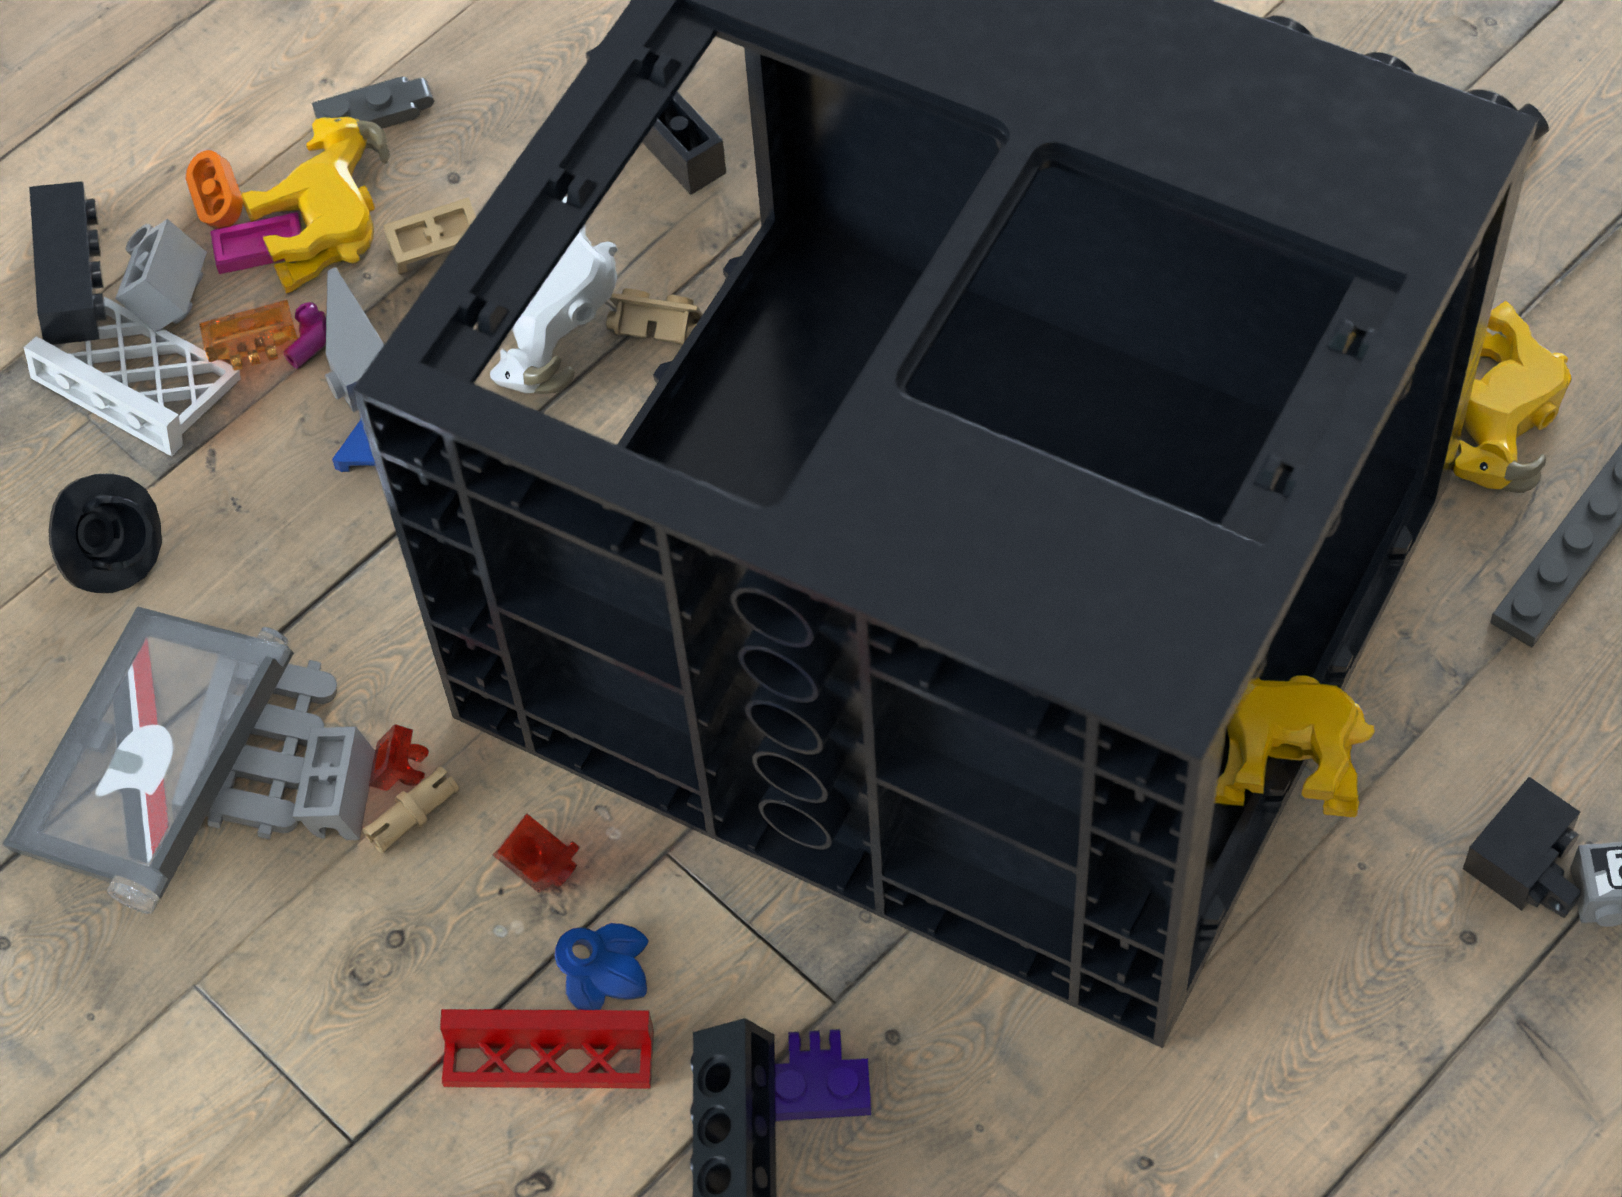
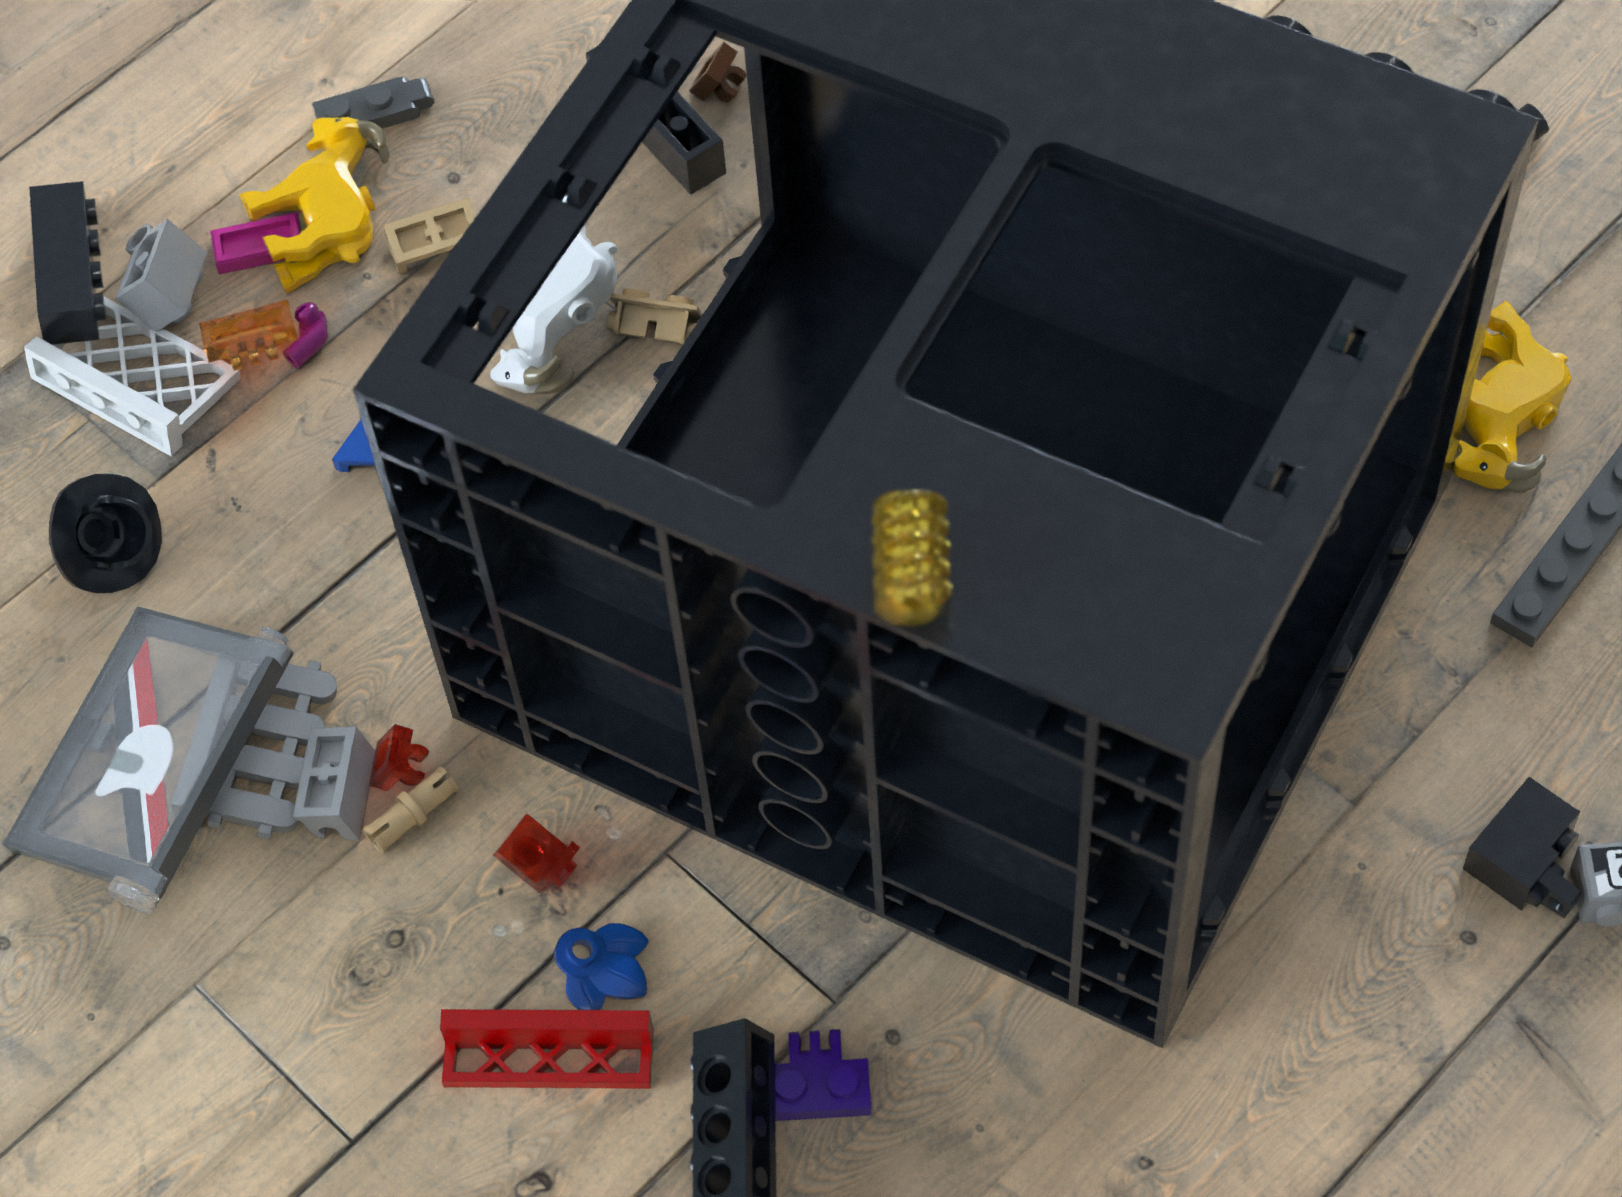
(214, 189): orange plate -> none
(349, 339): light grey slope -> none
(715, 74): none -> reddish brown tile
(910, 556): none -> clear yellow piece
(1295, 723): yellow animal -> none

